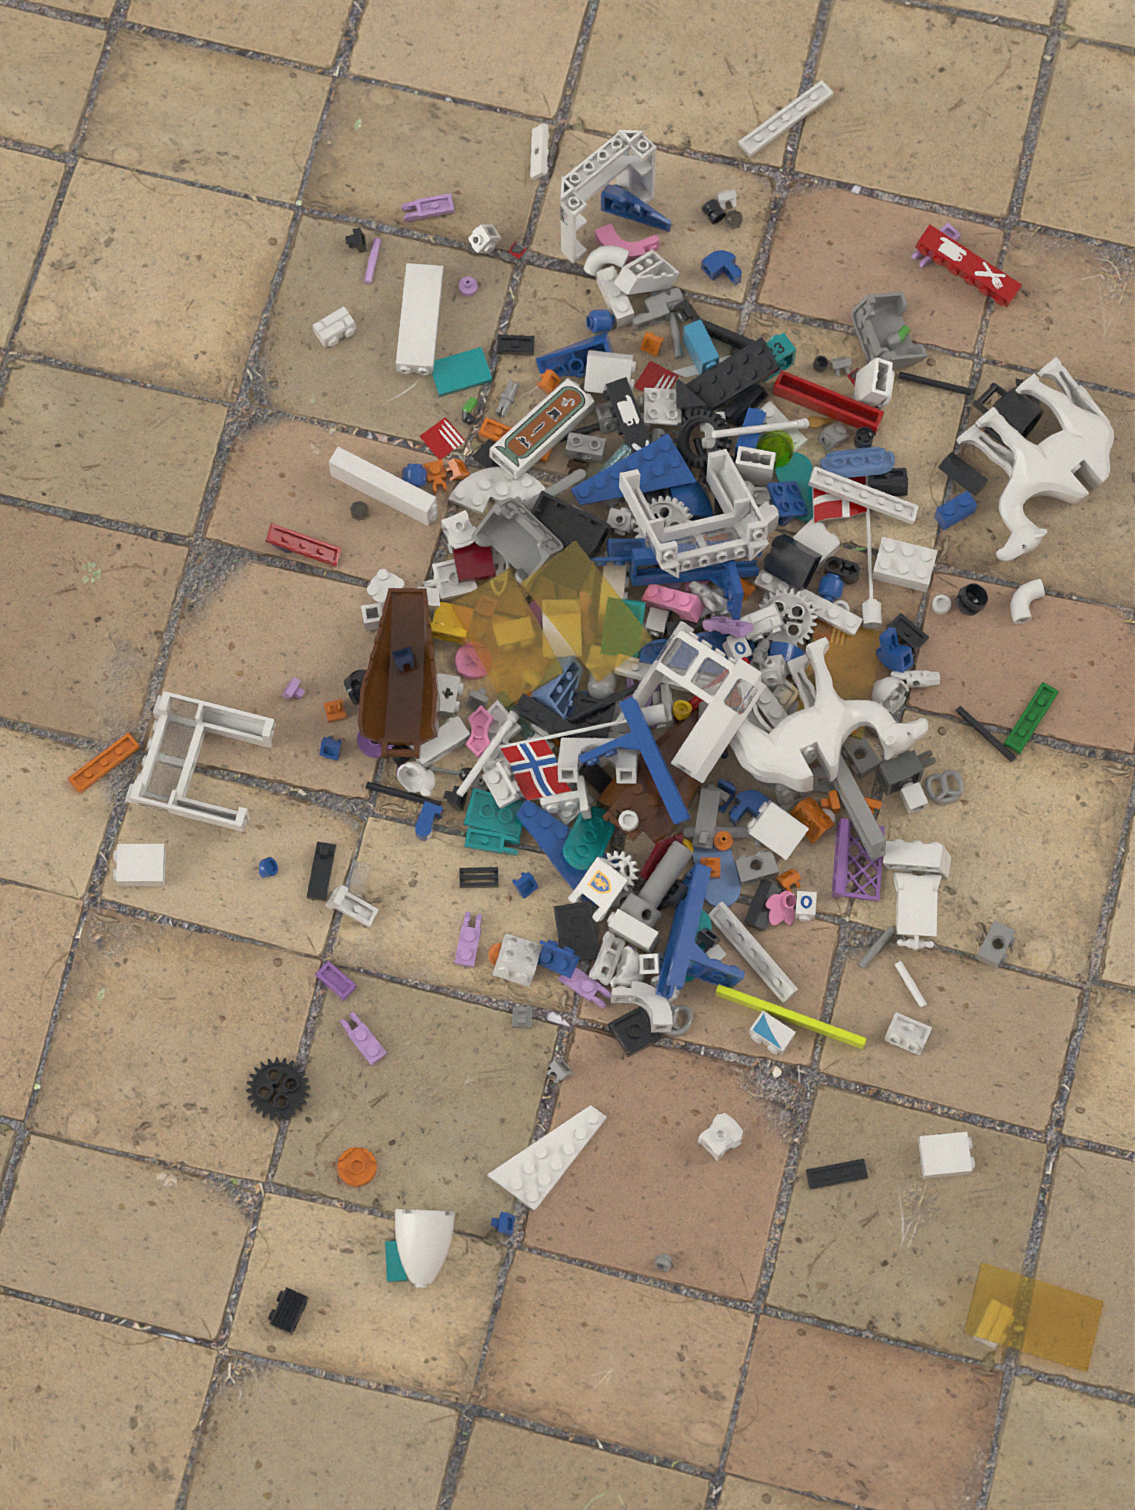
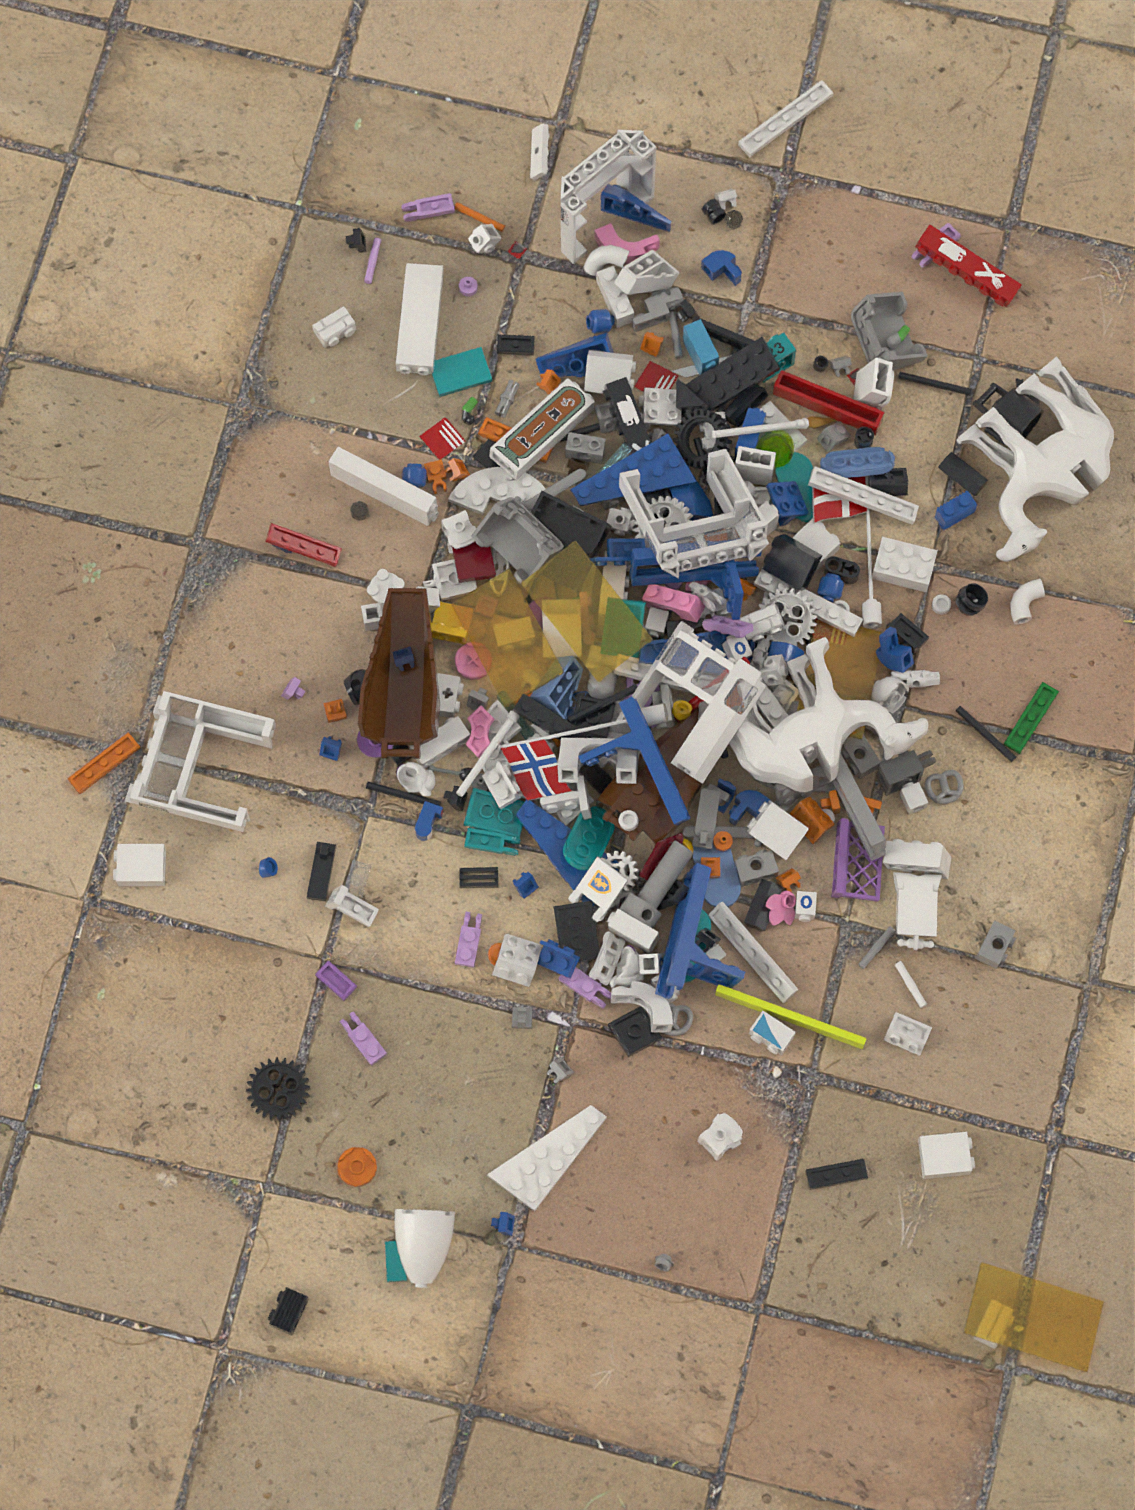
(478, 216): none -> orange bar

